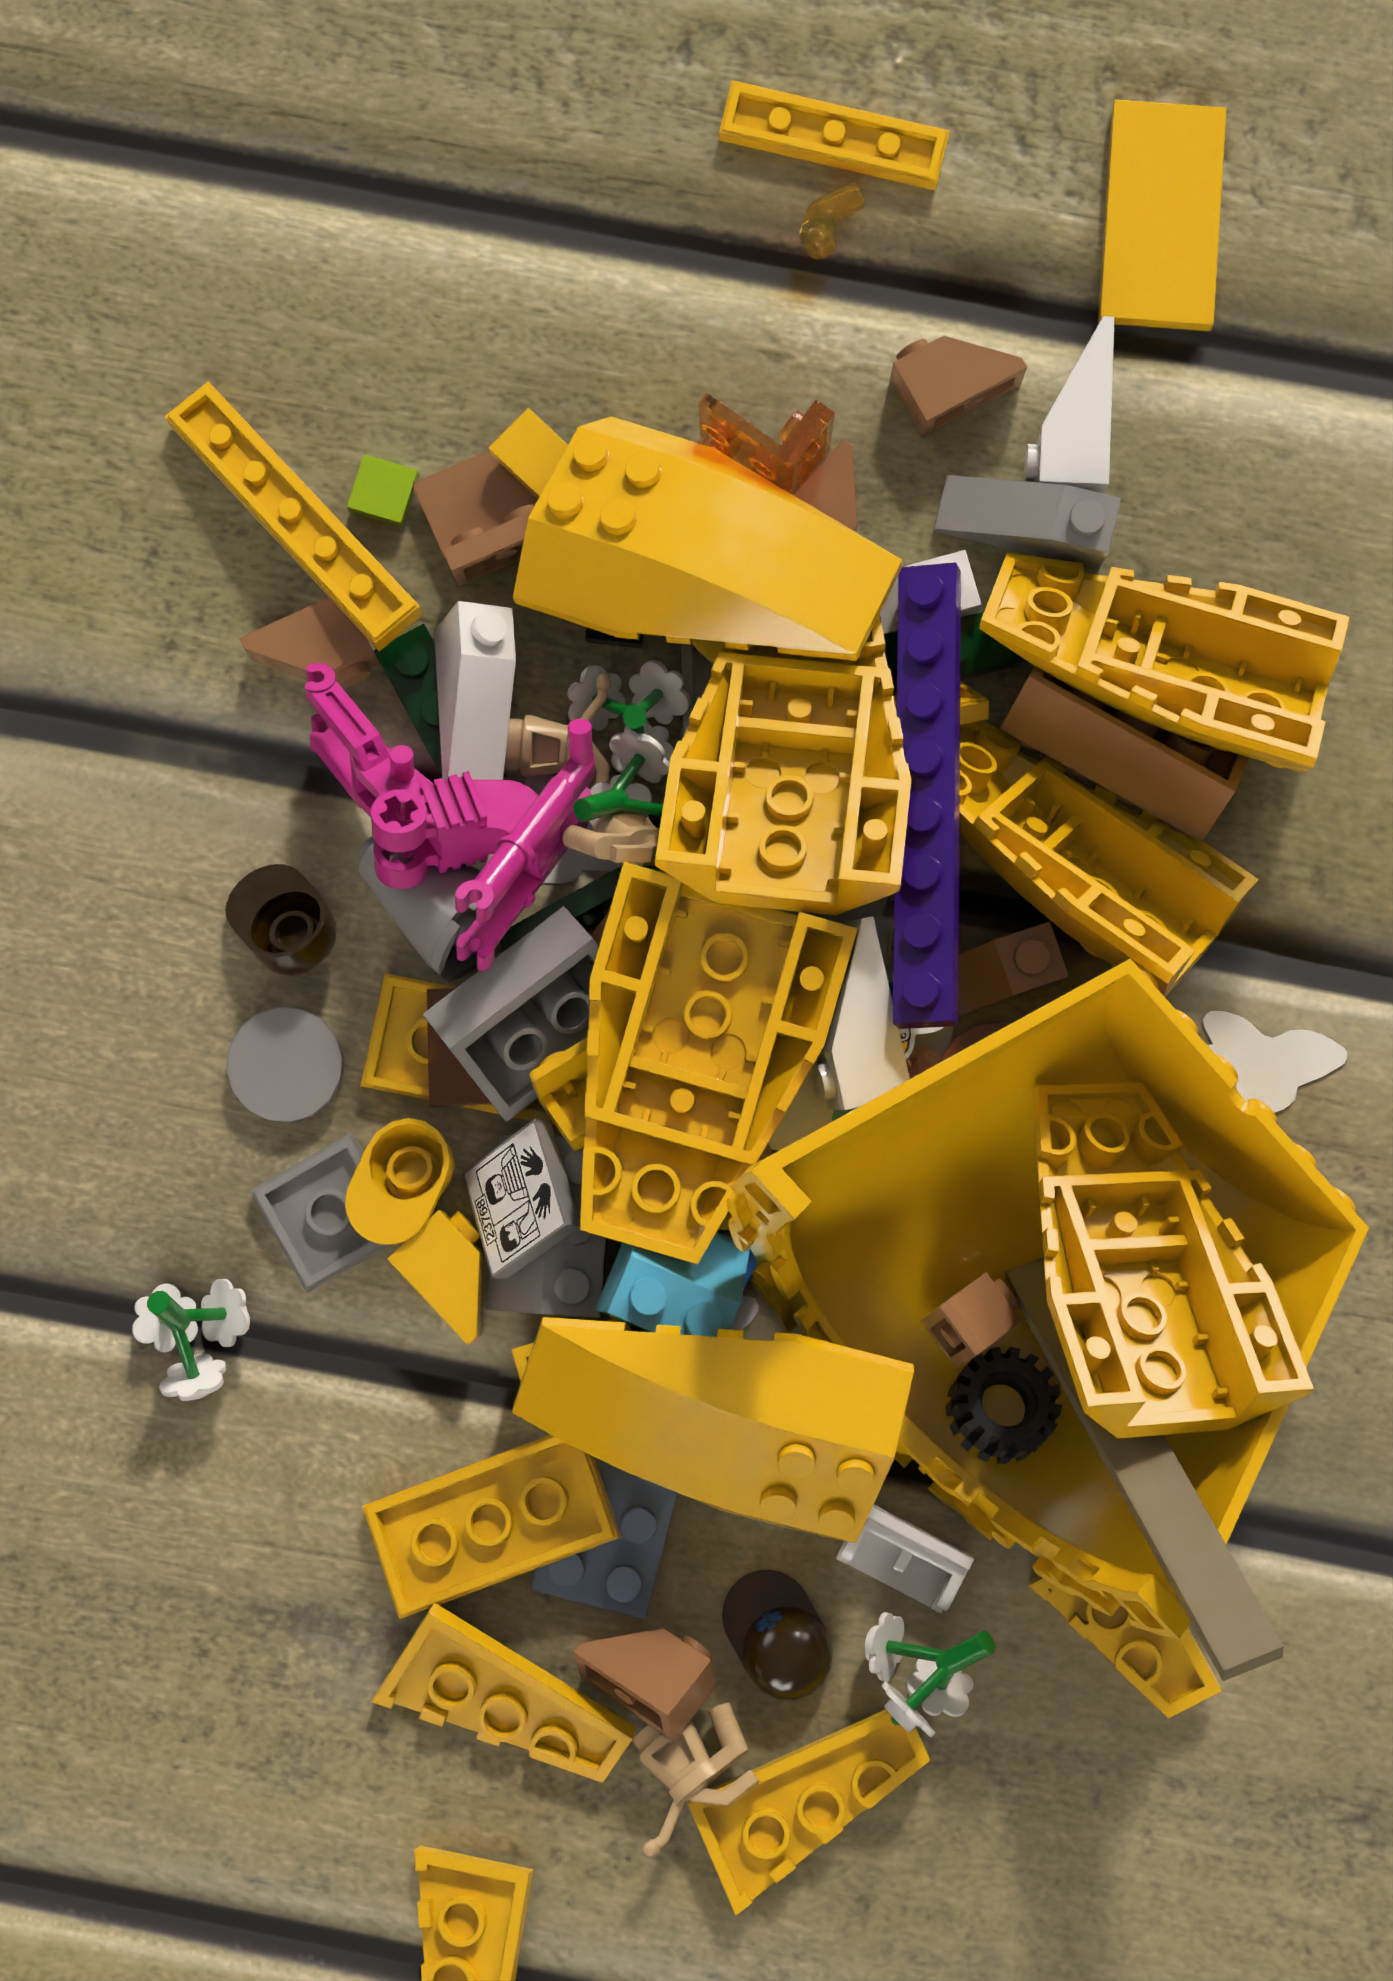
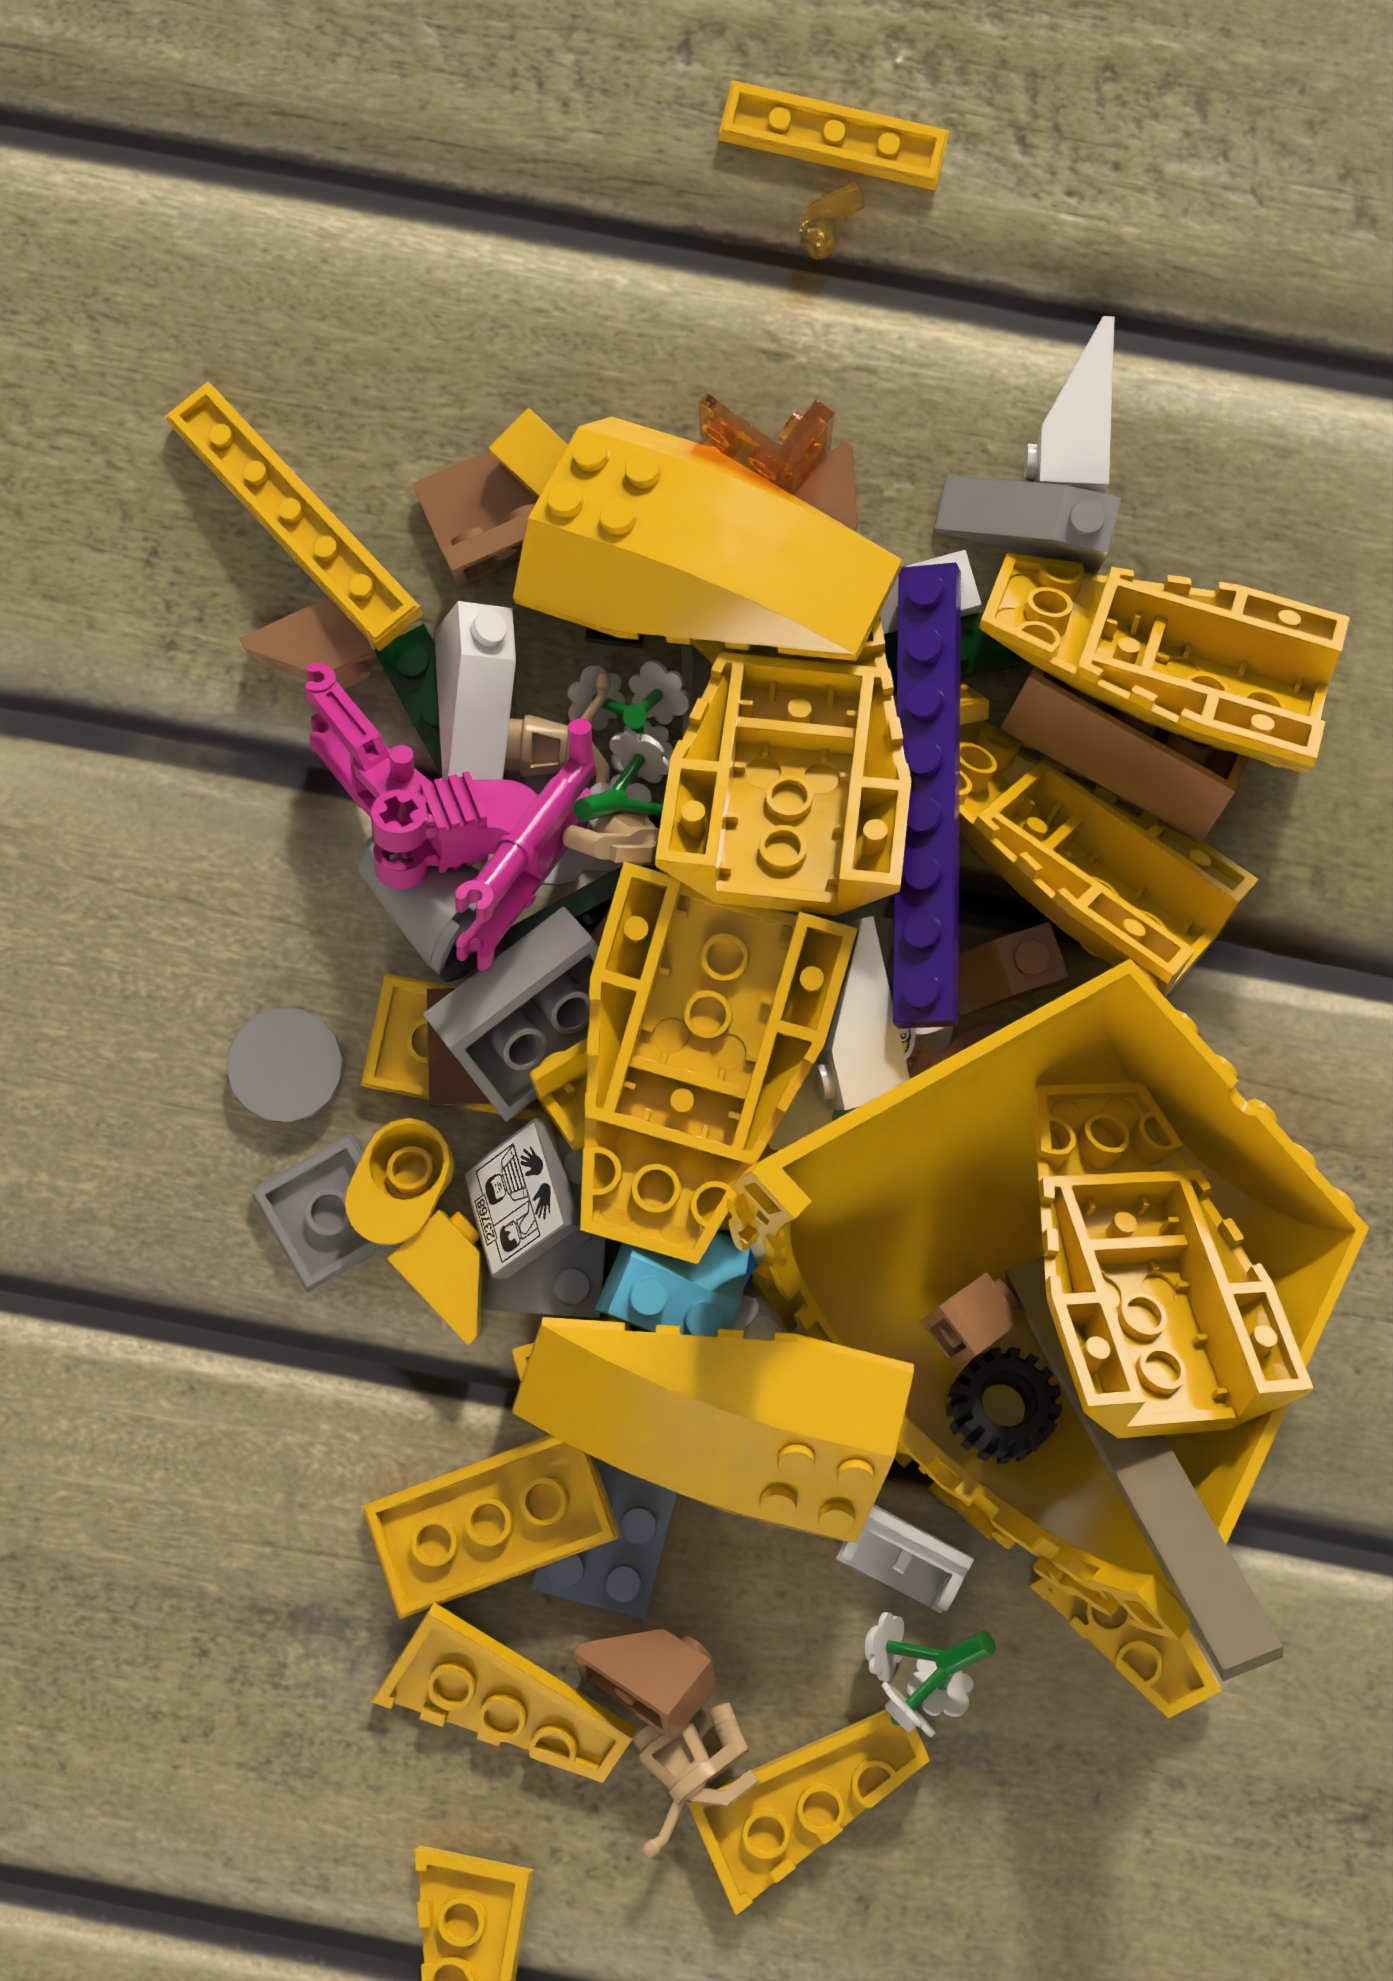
(172, 1319): white plant -> none
(281, 919): dark brown cap -> none
(383, 491): lime tile -> none
(777, 1634): dark brown cap -> none
(951, 379): medium nougat slope -> none
(1162, 215): yellow tile -> none
(1270, 1066): white sticker -> none

